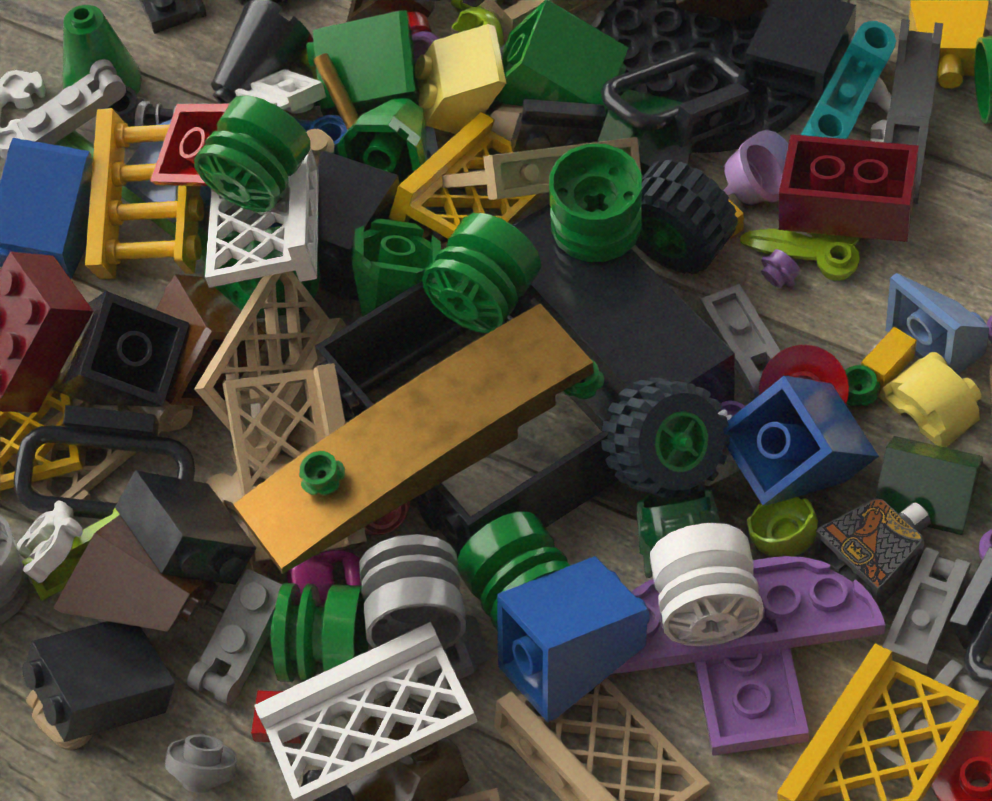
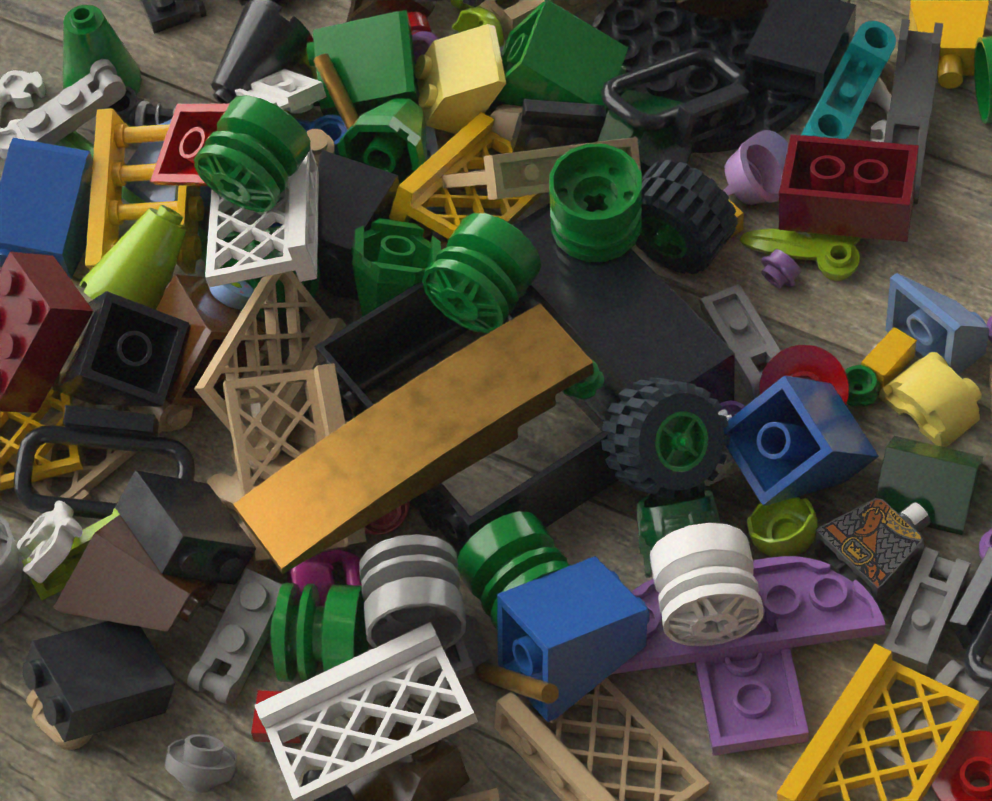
(140, 260): none -> lime cone
(233, 294): none -> light blue tile
(316, 464): green plate -> none
(518, 683): none -> pearl gold bar

